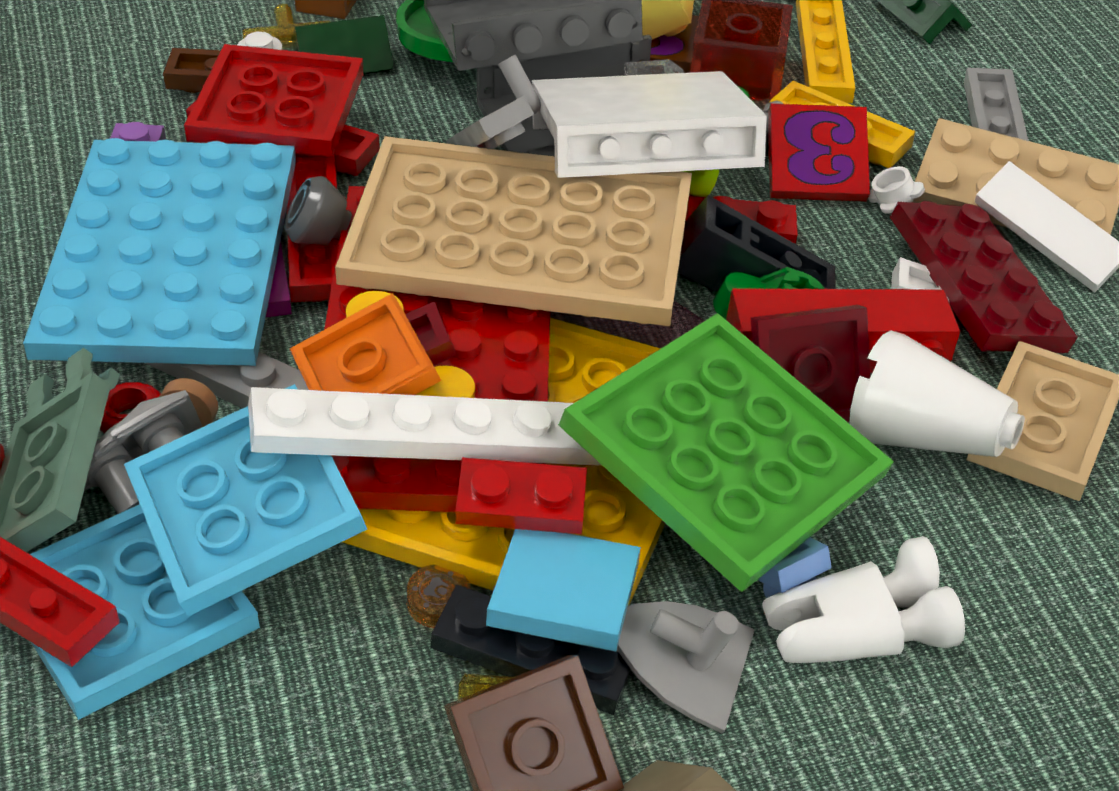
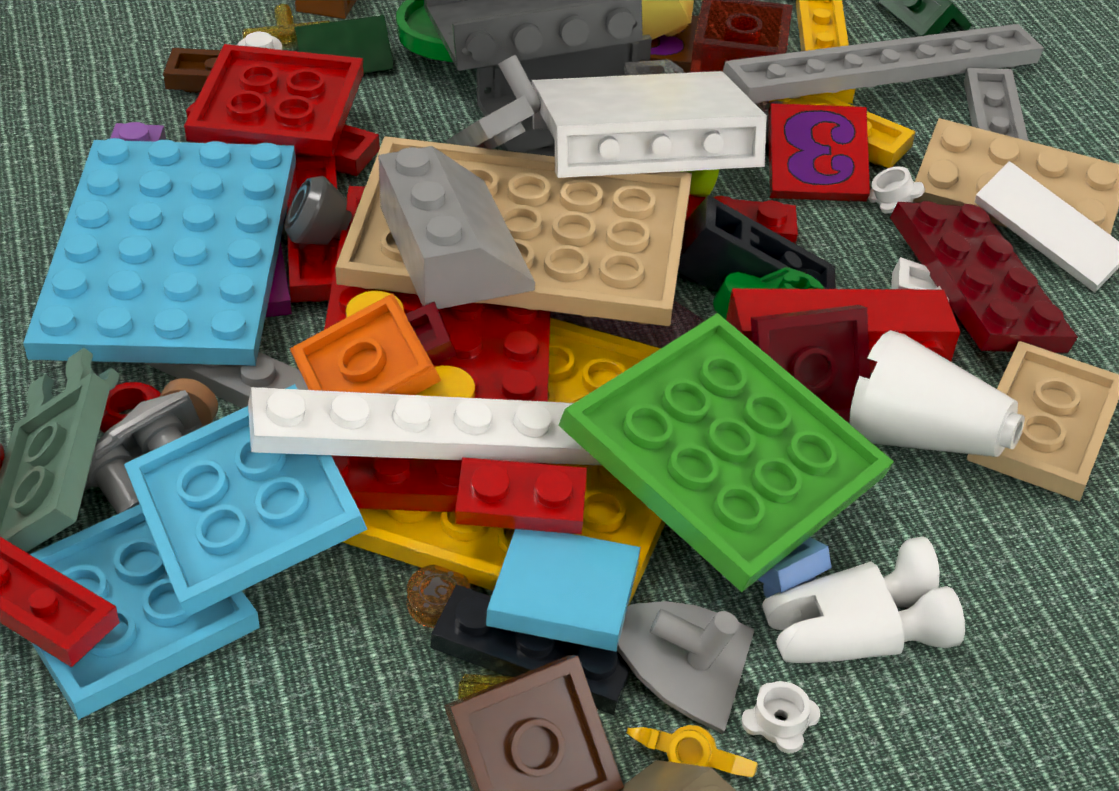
(448, 230): none -> light grey slope
(694, 747): none -> yellow piece
(786, 701): none -> white plate
(881, 62): none -> light grey plate

